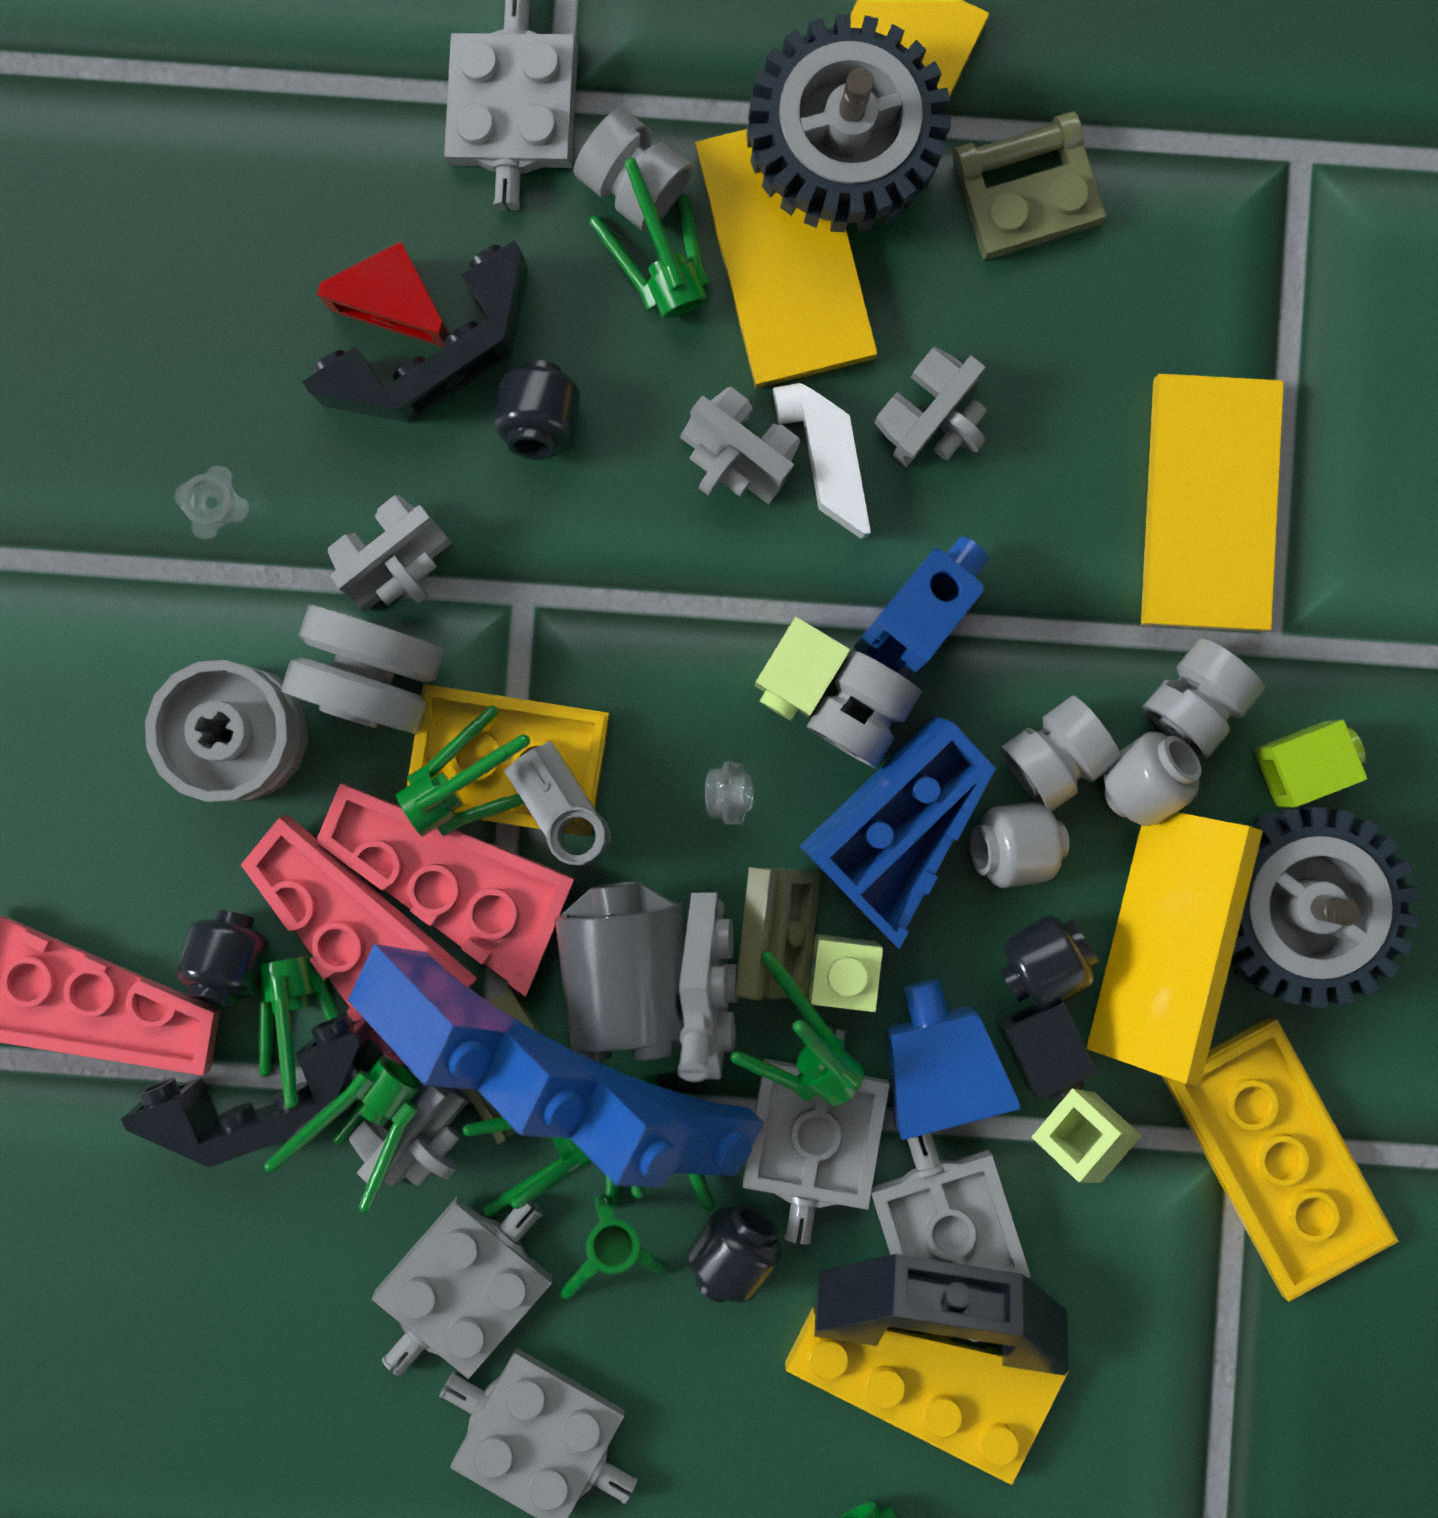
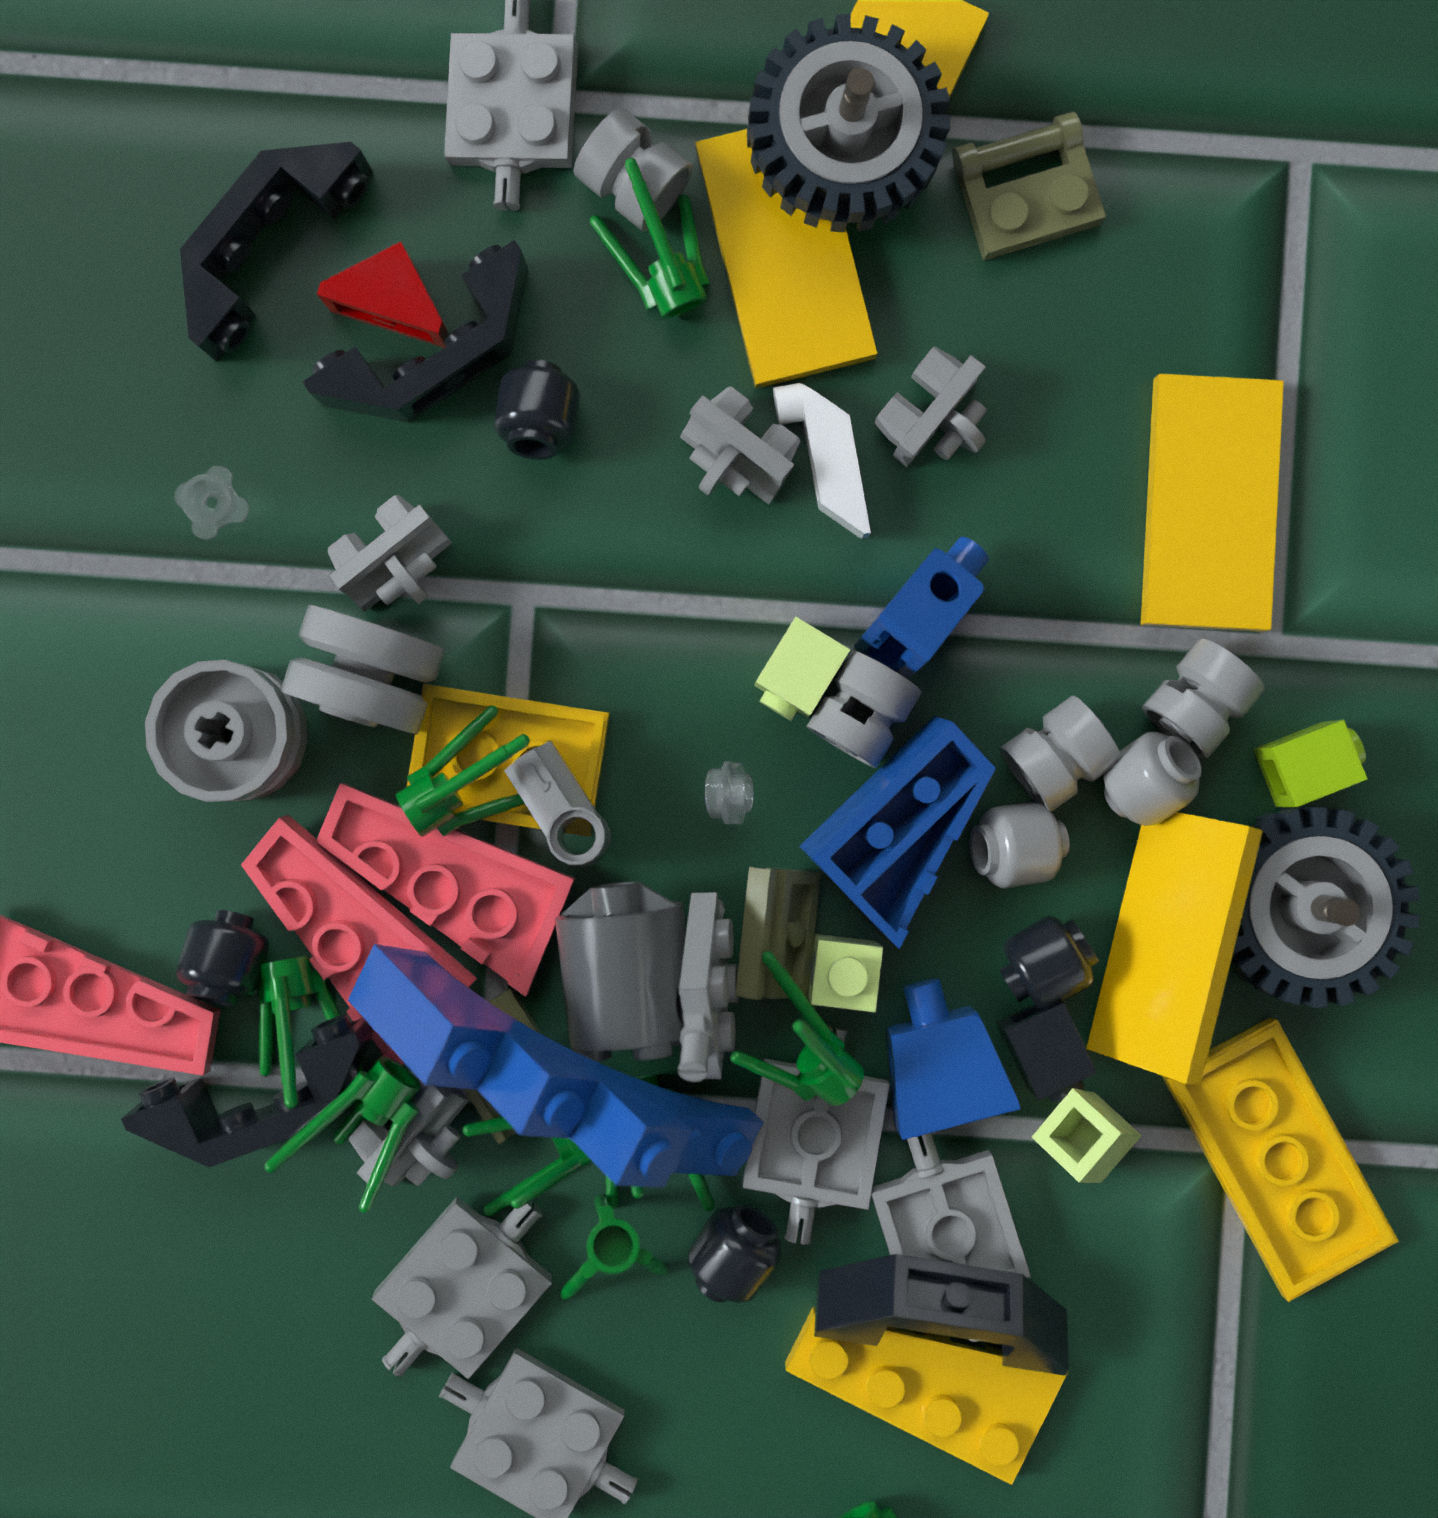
(325, 173): none -> black slope

